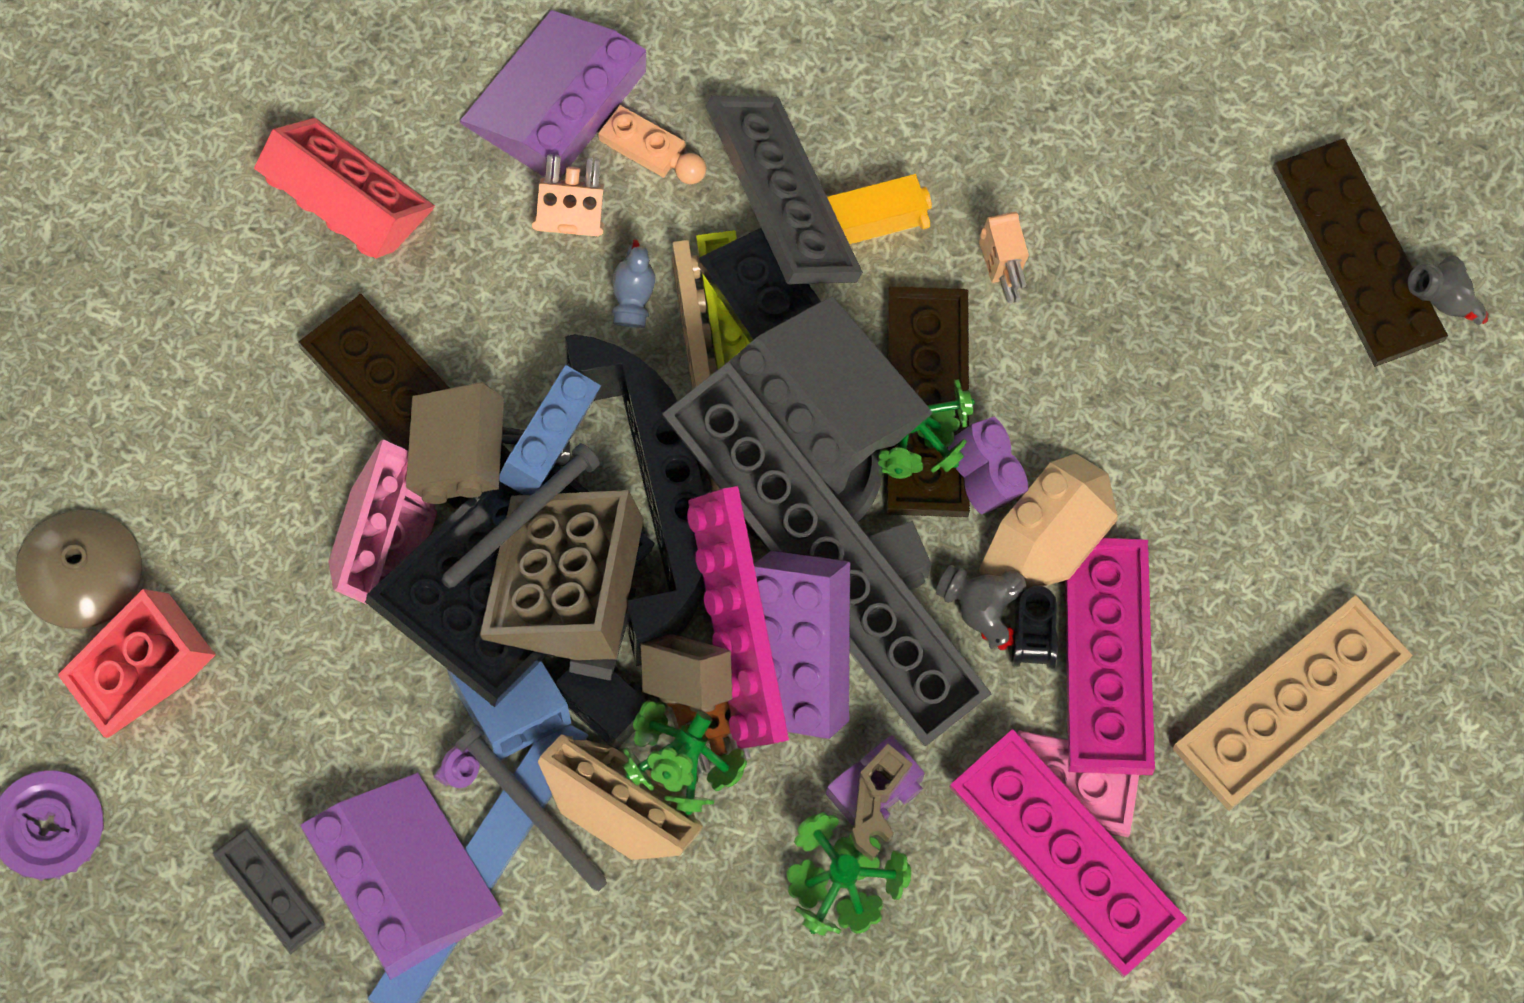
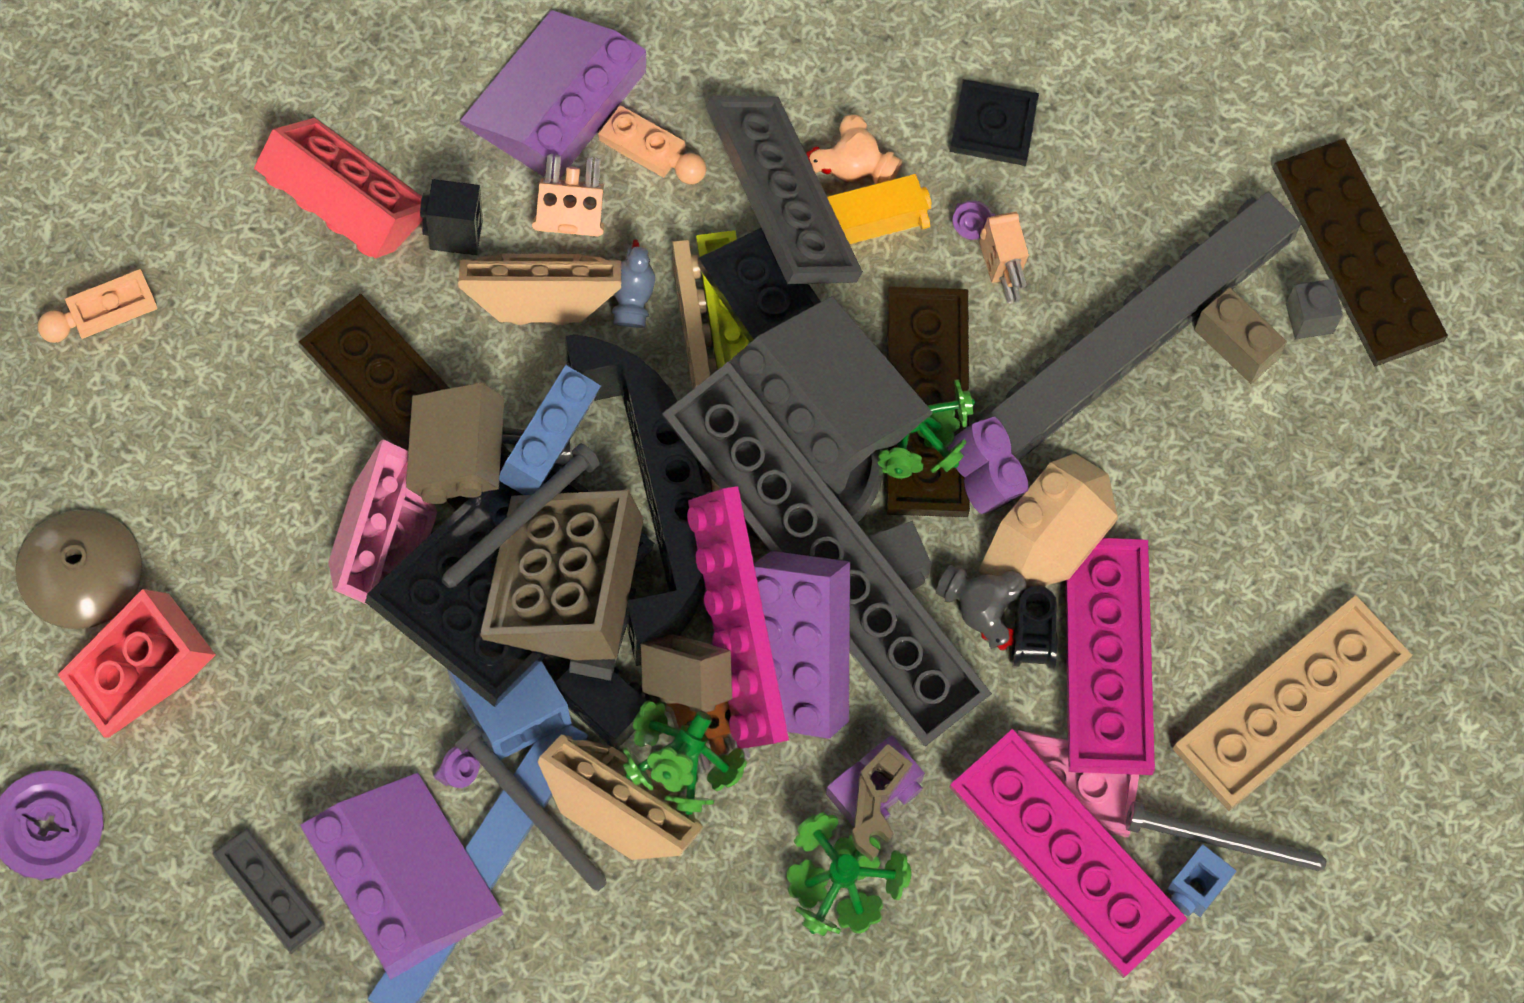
(99, 308): none -> light nougat plate
(452, 216): none -> black brick
(540, 286): none -> tan wedge
(855, 155): none -> light nougat animal
(970, 218): none -> medium lavender plate
(994, 122): none -> black tile
(1138, 818): none -> dark grey bar
(1143, 323): none -> dark grey brick
(1205, 869): none -> medium blue brick
(1240, 335): none -> dark tan piece
(1314, 309): none -> dark grey brick
(1448, 289): dark grey animal -> none

